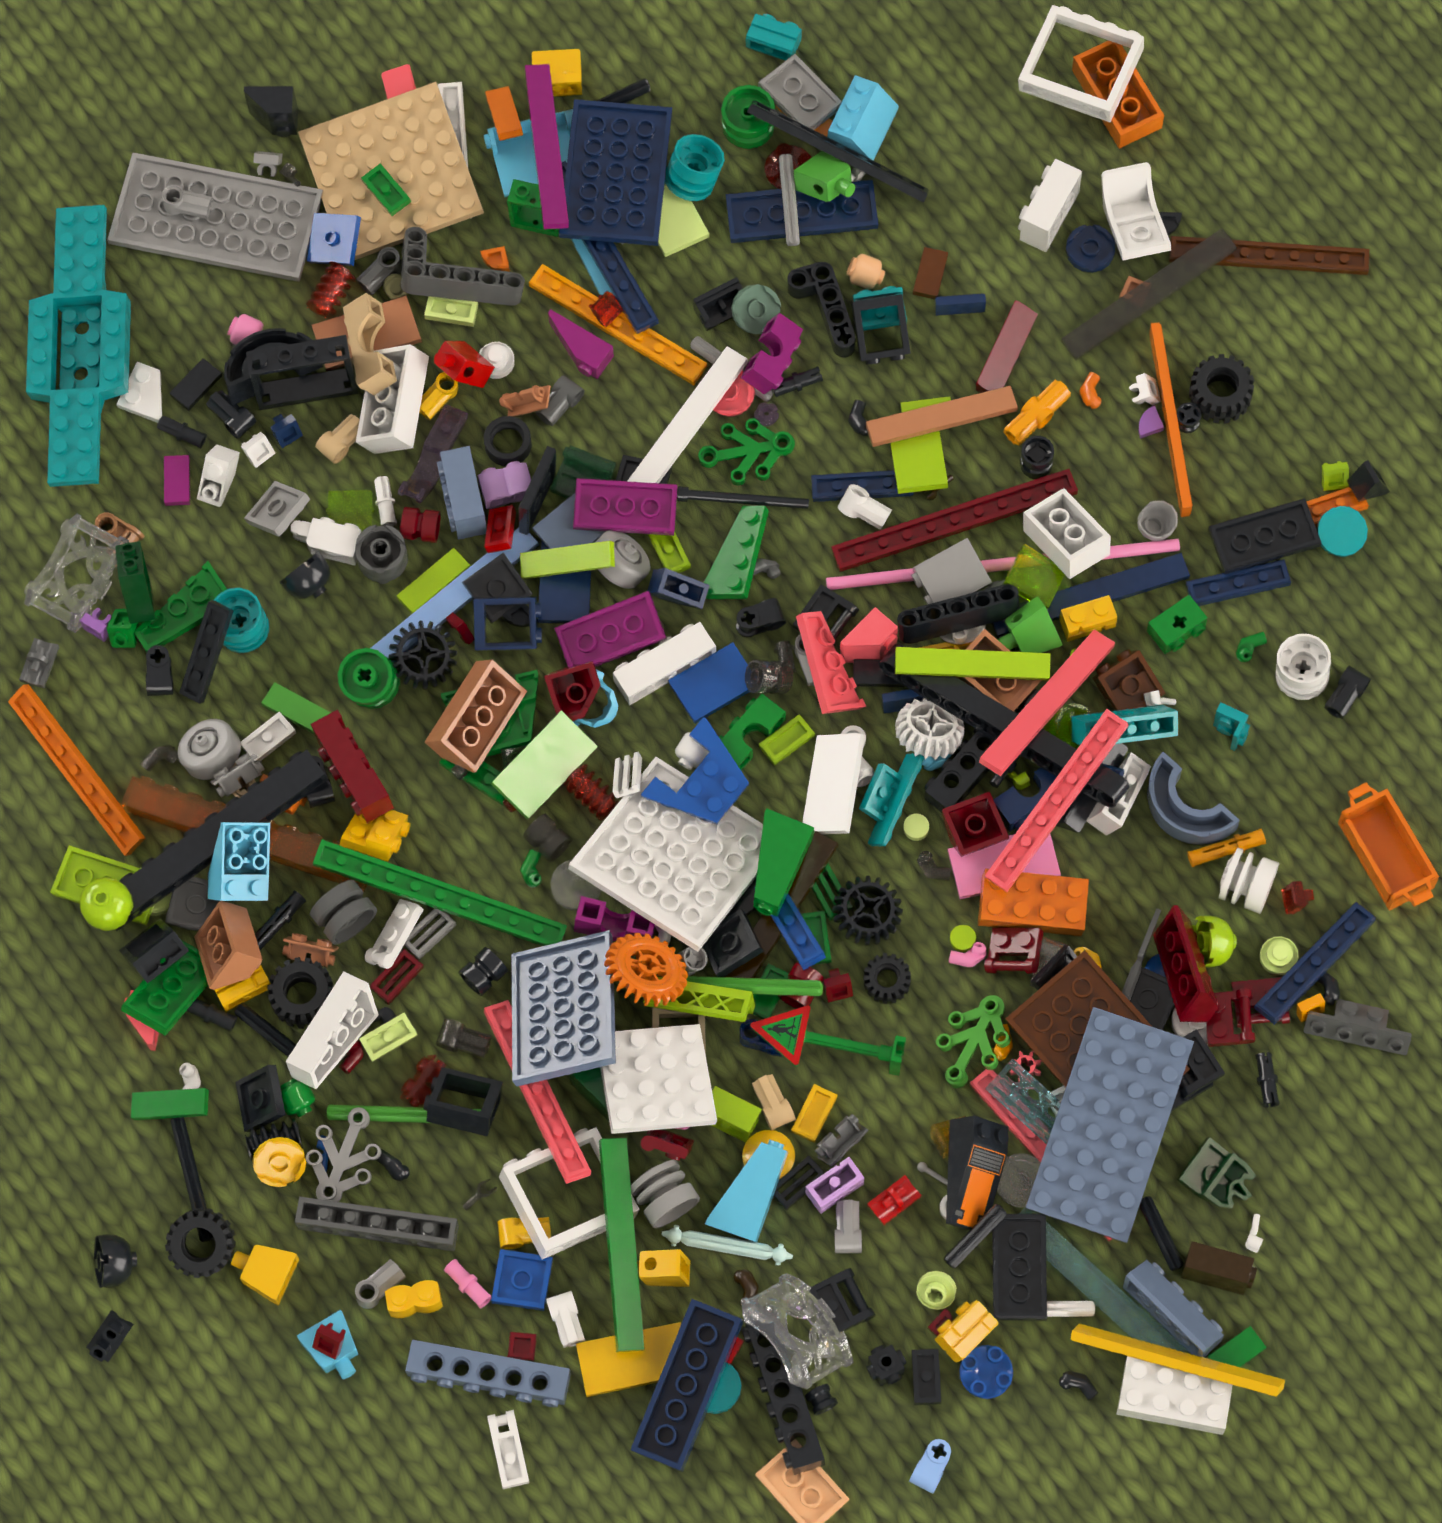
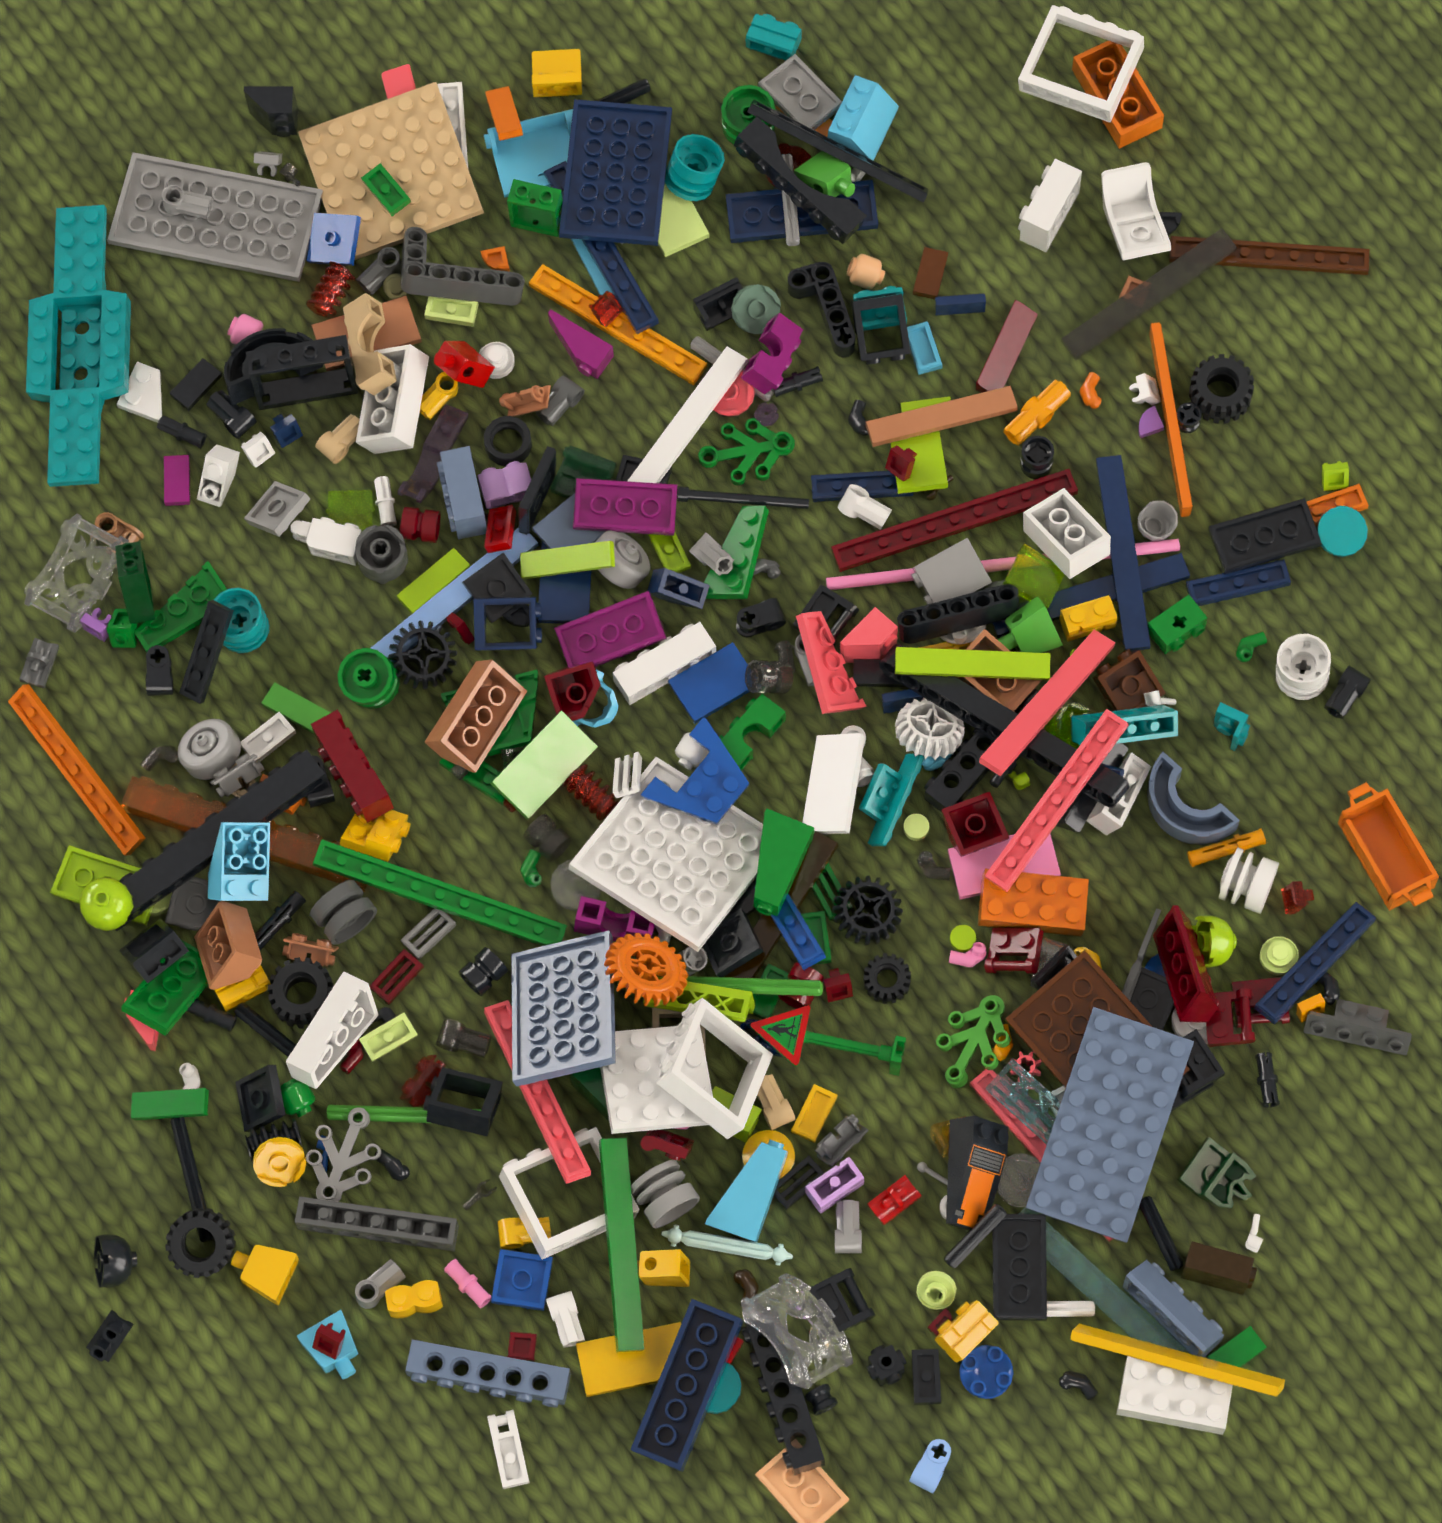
(308, 578): black cylinder -> none
(394, 934): white plate -> none
(546, 147): magenta tile -> none
(694, 1097): none -> white window
(712, 554): none -> light grey piece
(786, 739): lime tile -> none
(836, 215): none -> black arch
(901, 462): none -> dark red tile
(923, 348): none -> medium azure tile
(1015, 807): dark blue arch -> none
(1090, 248): dark blue tile -> none
(1123, 553): none -> dark blue tile
(1367, 482): black slope -> none

